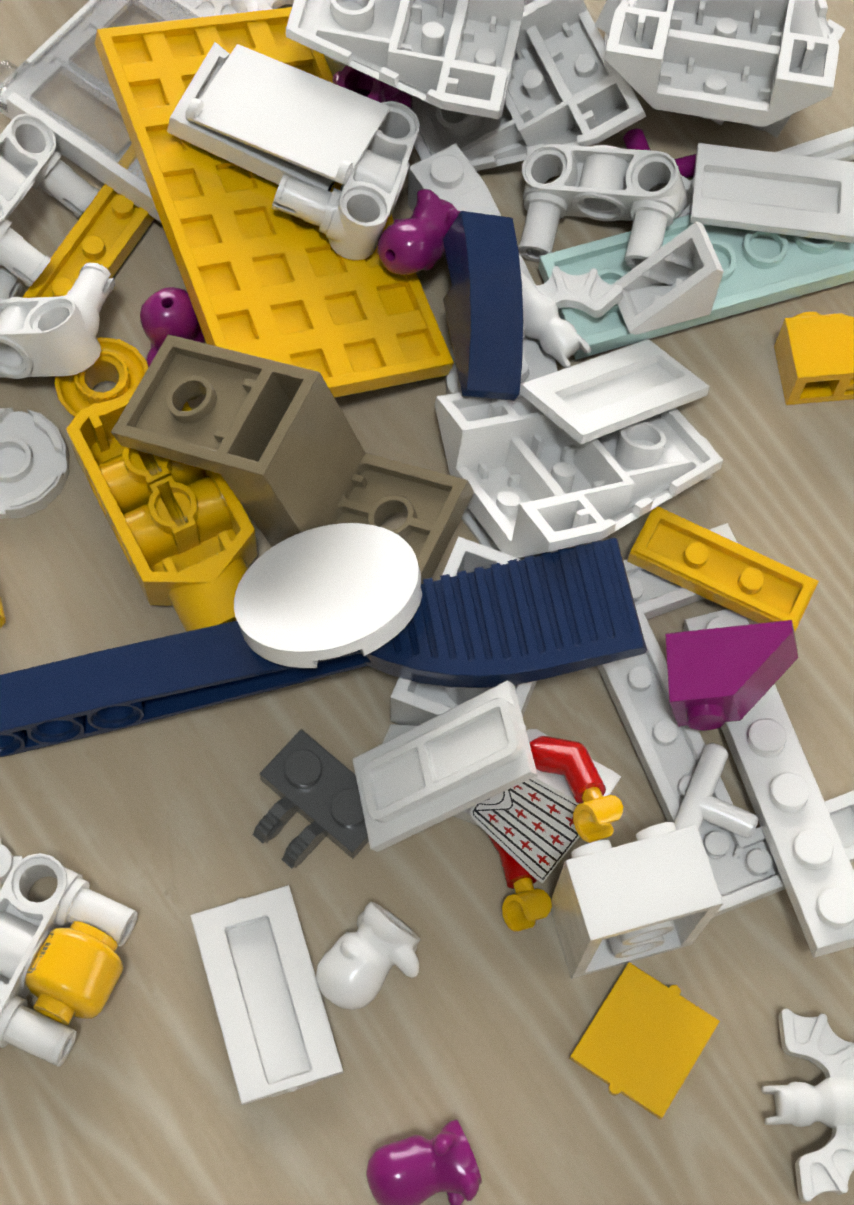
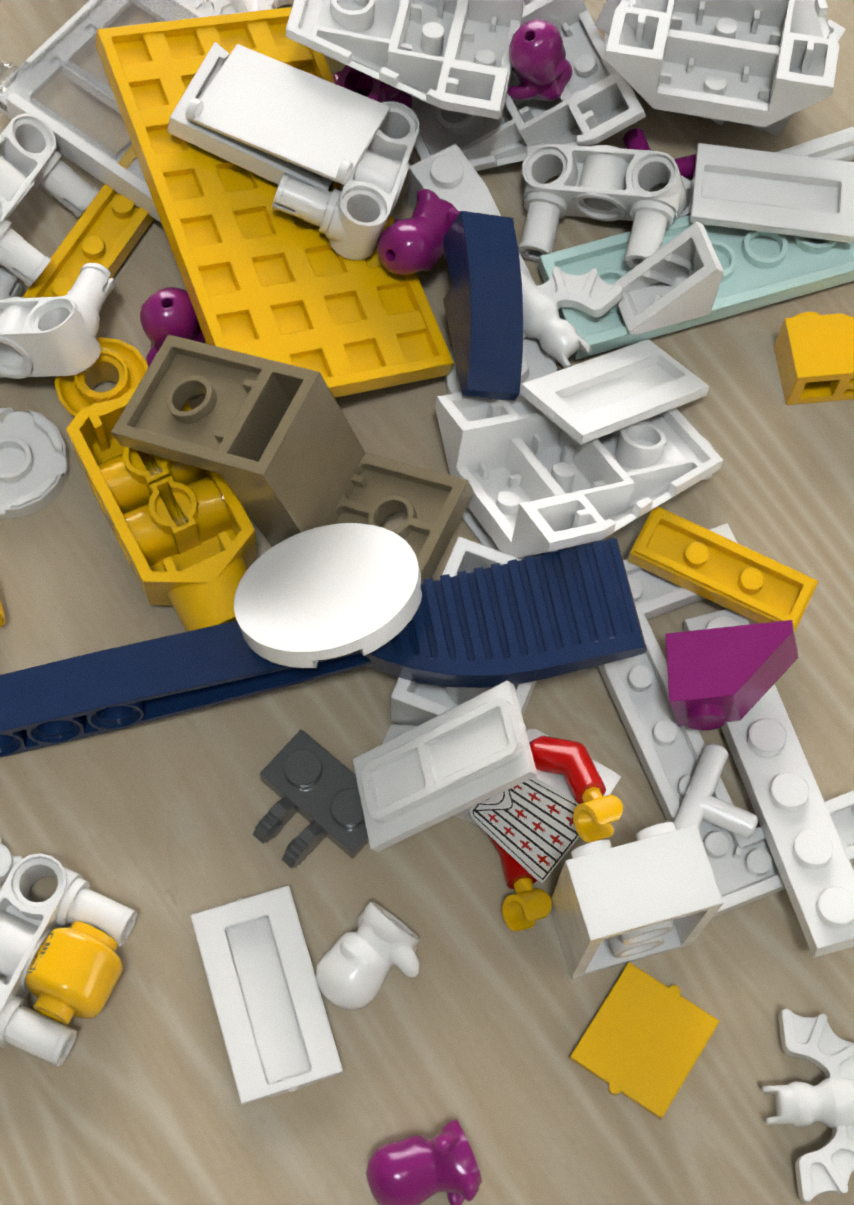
(538, 62): none -> magenta animal

